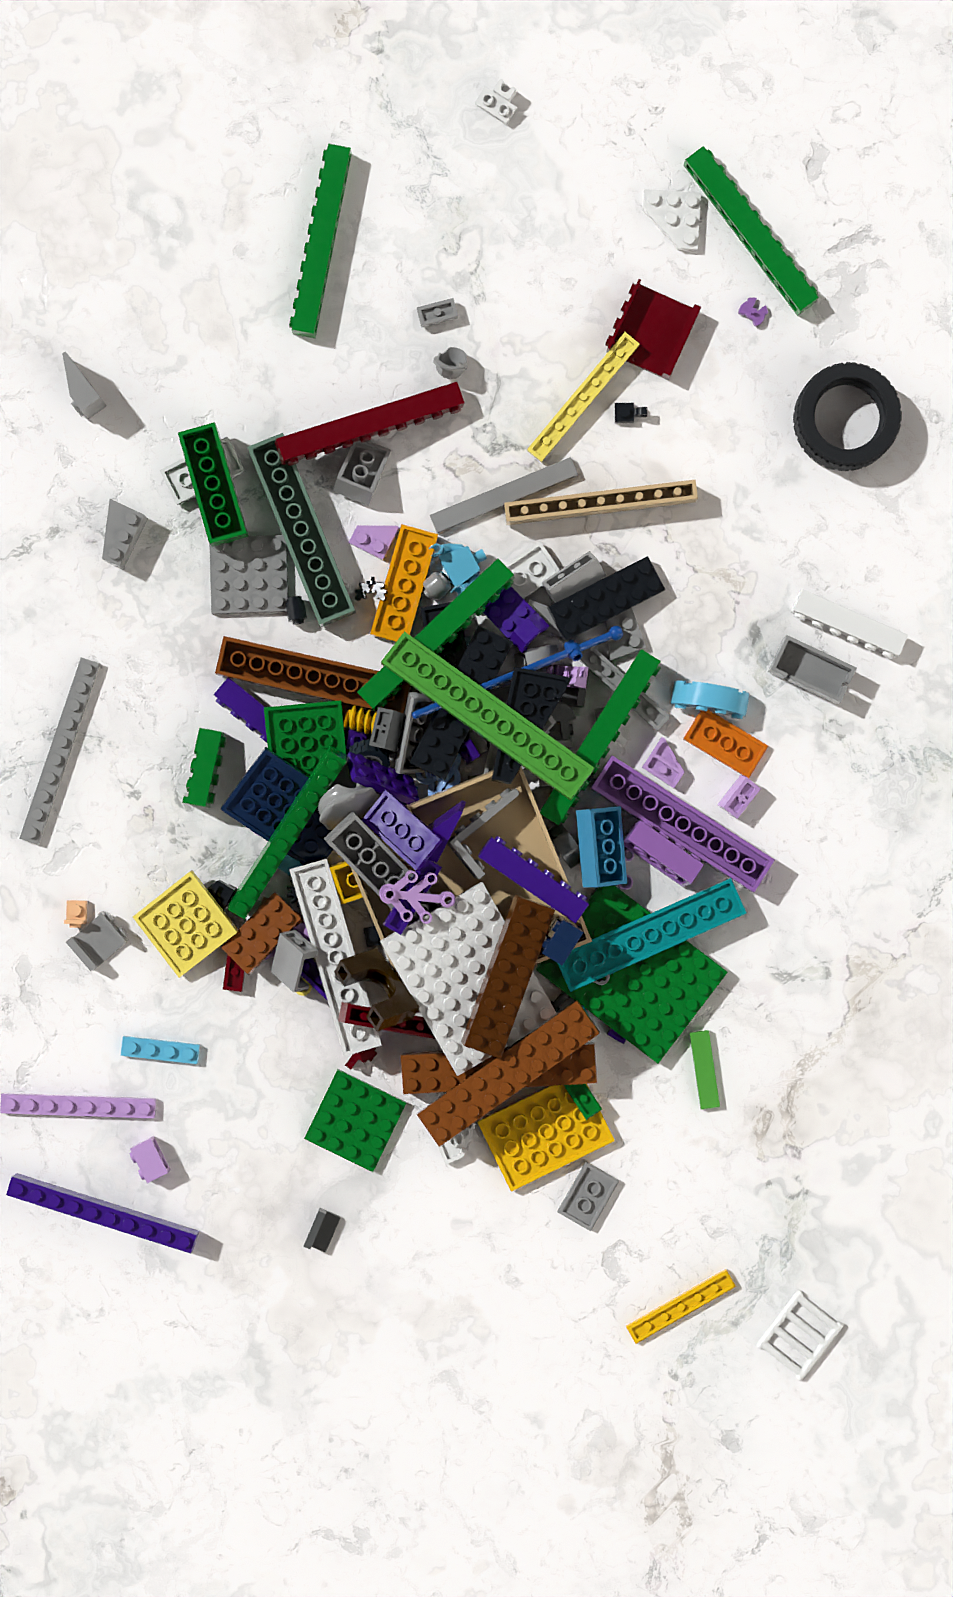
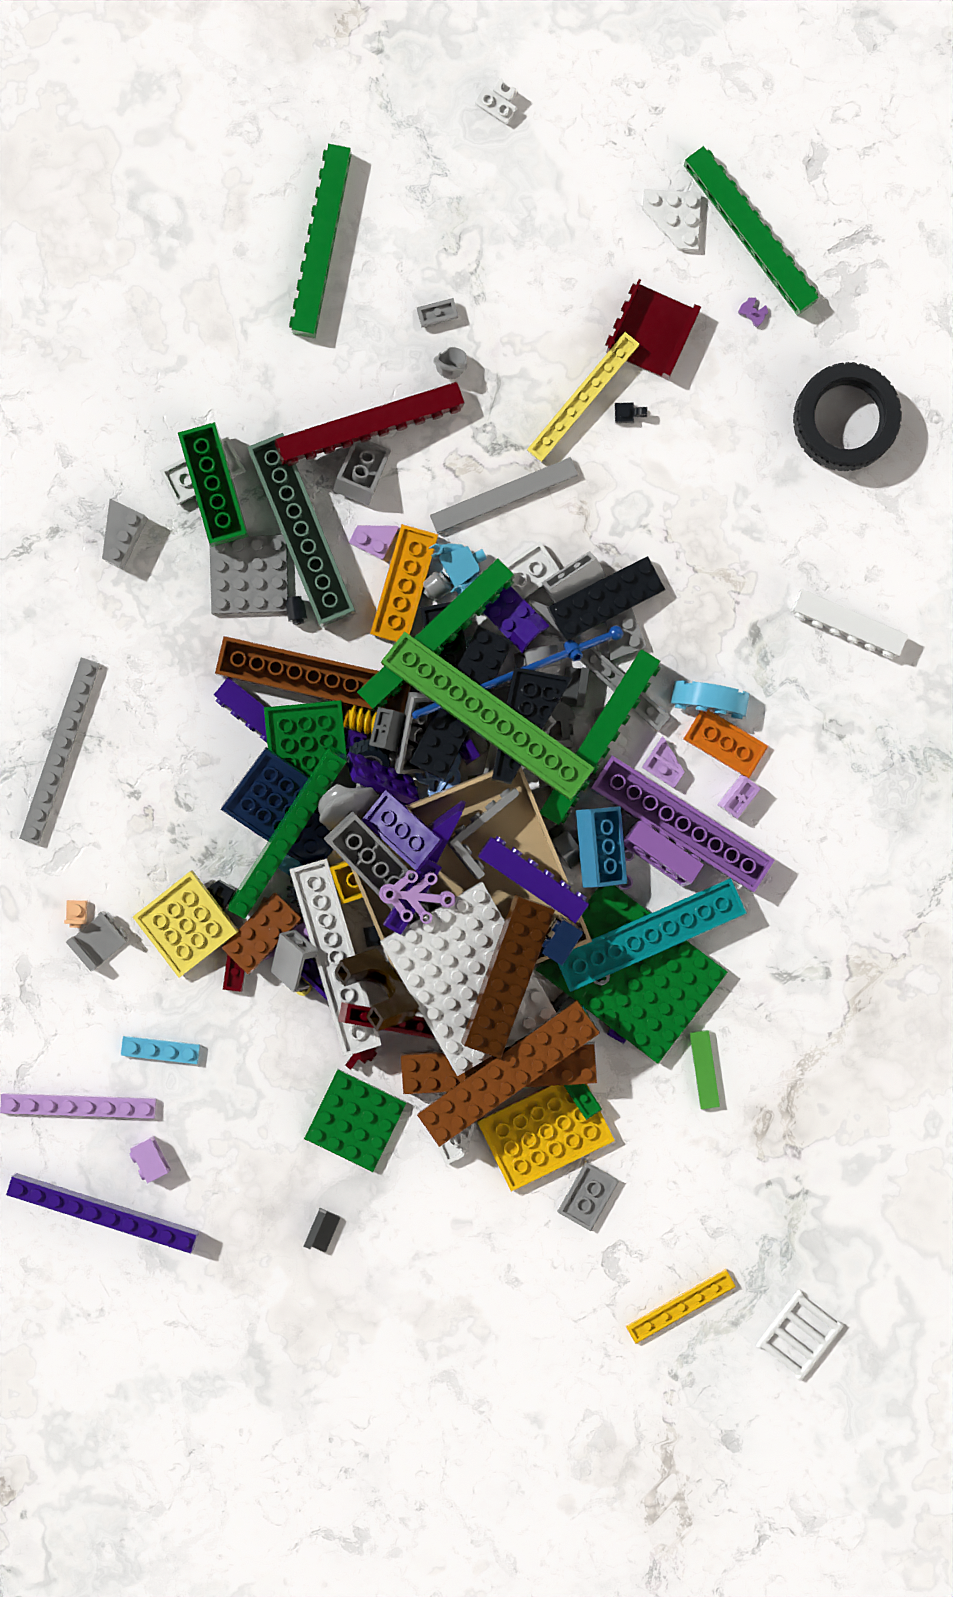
(85, 398): light grey slope -> none
(205, 768): green wedge -> none
(377, 589): animal -> none
(578, 674): lavender hinge -> none
(600, 502): tan brick -> none
(812, 669): light grey piece -> none

